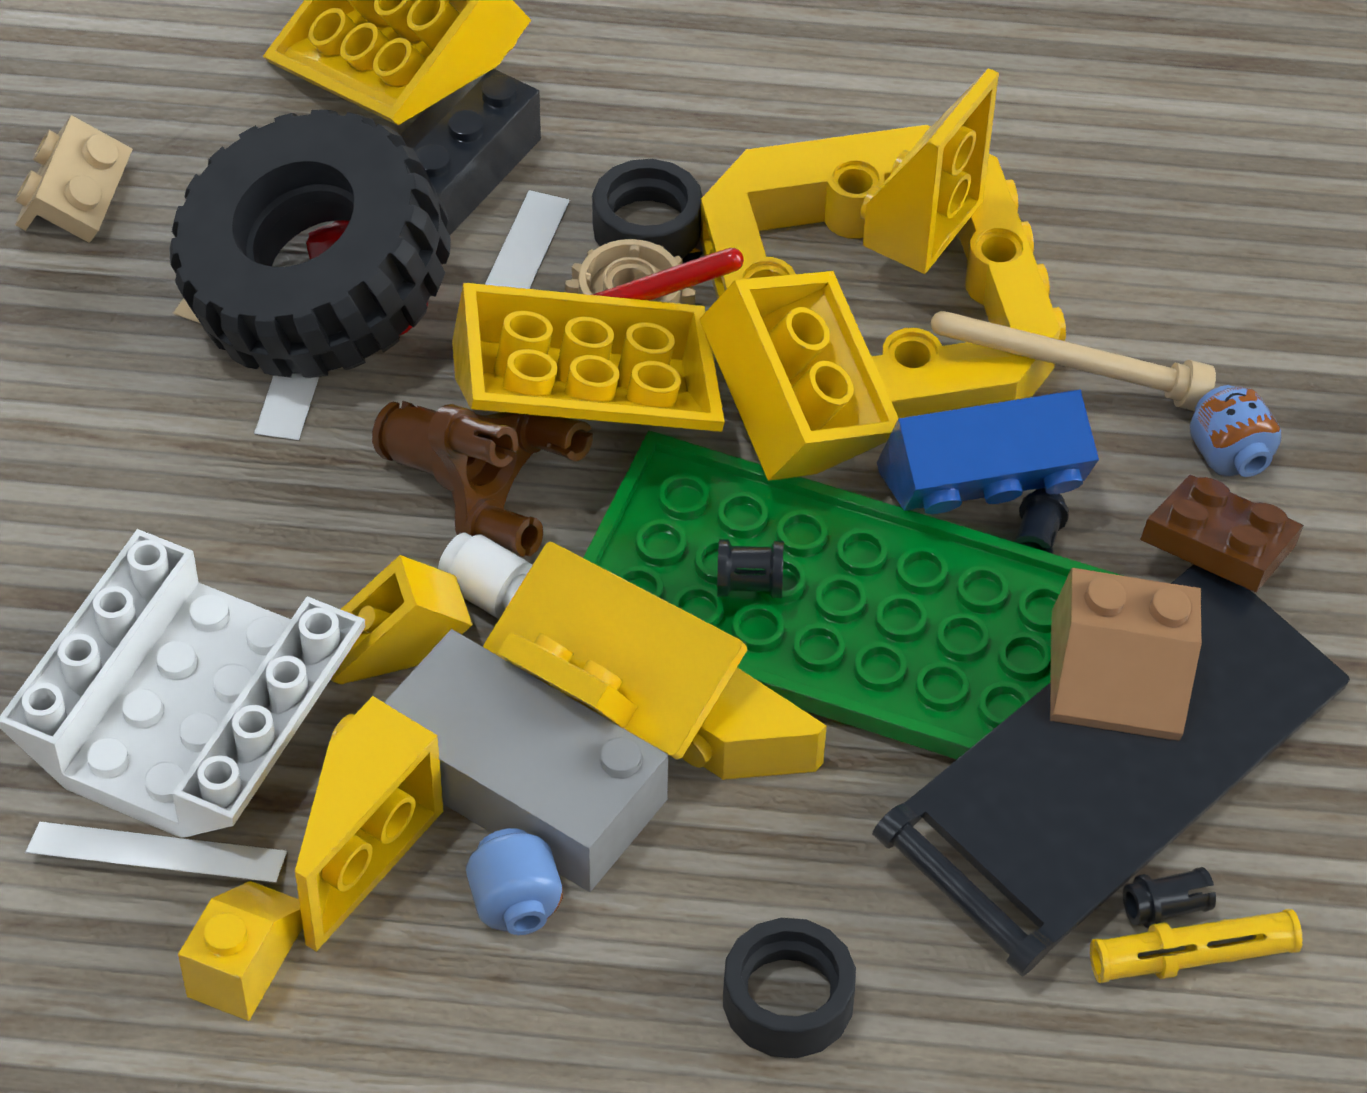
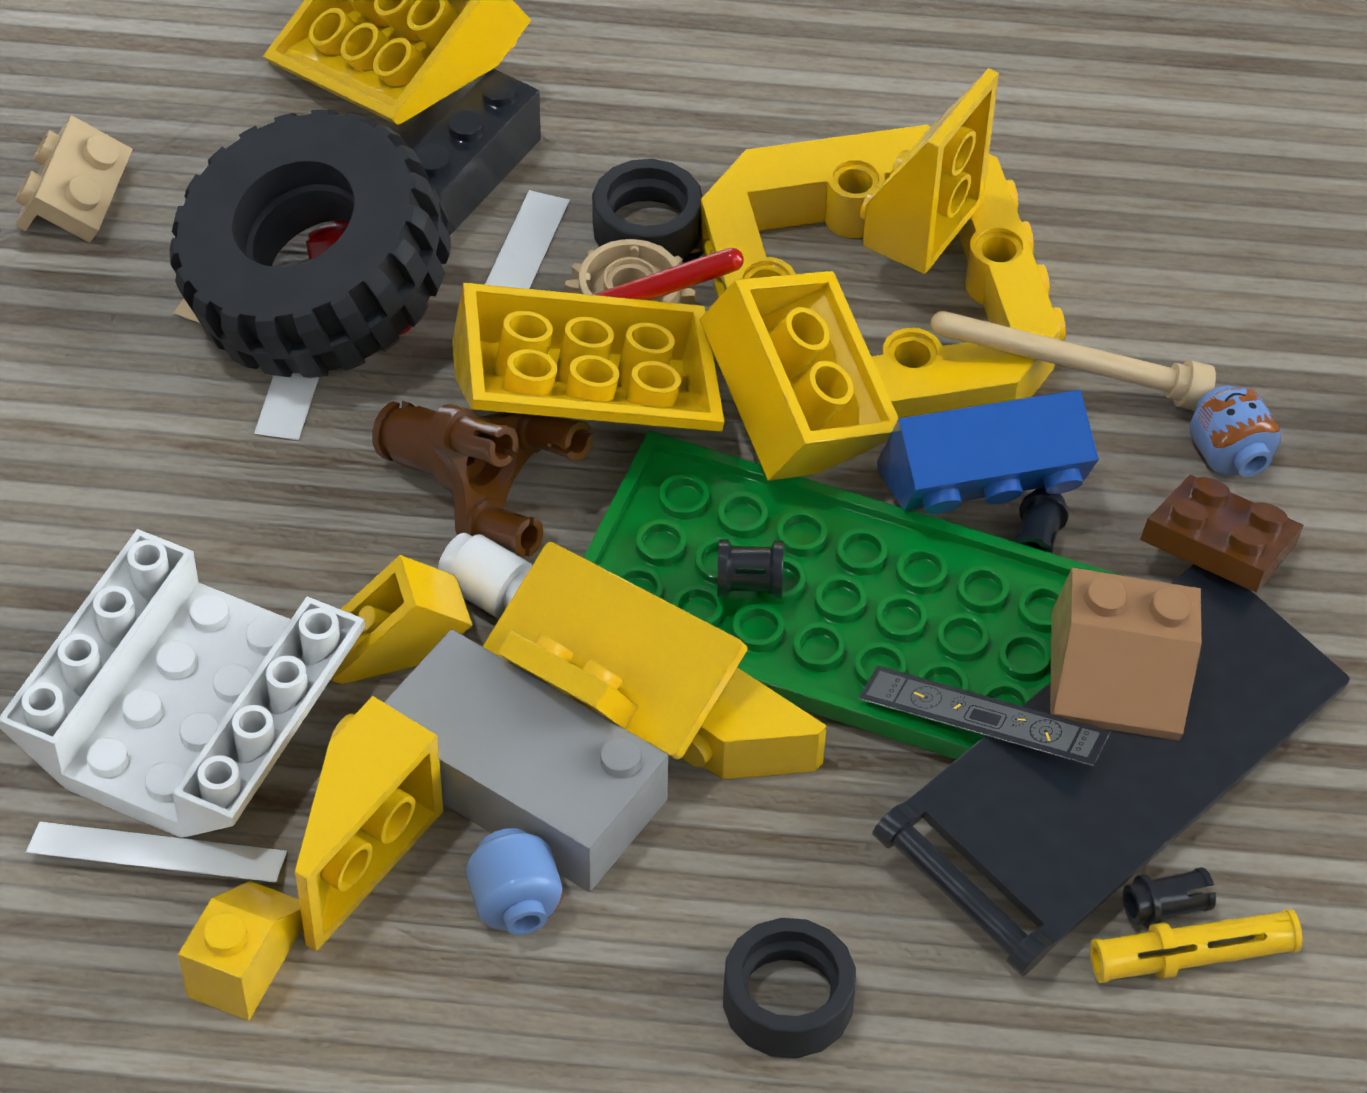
(985, 715): none -> sticker

